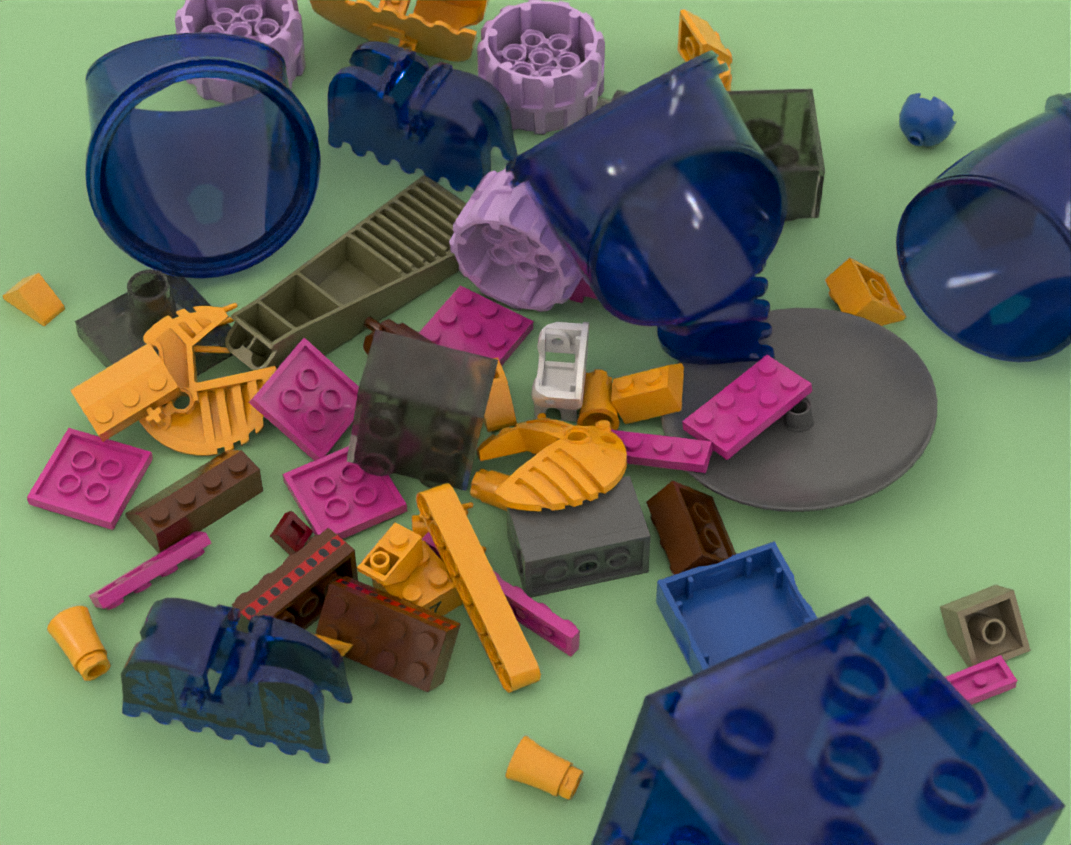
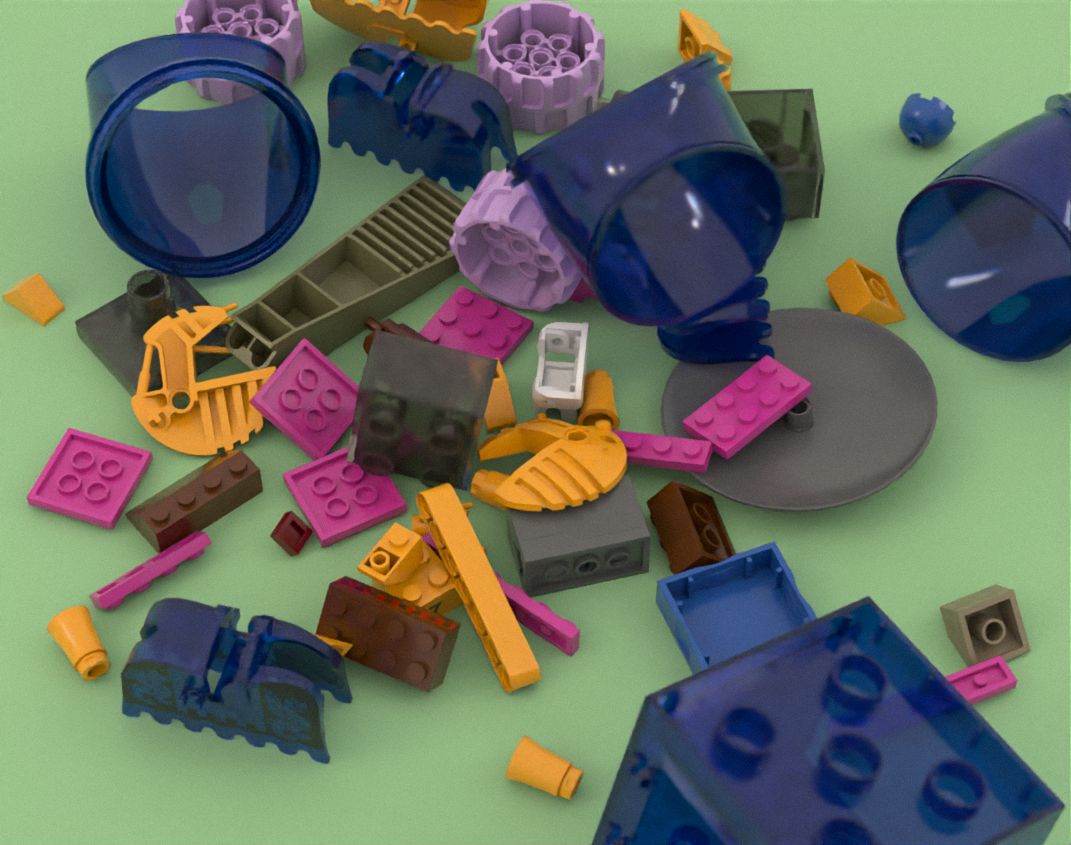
(125, 391): light orange slope -> none
(300, 584): reddish brown brick -> none
(648, 393): light orange slope -> none

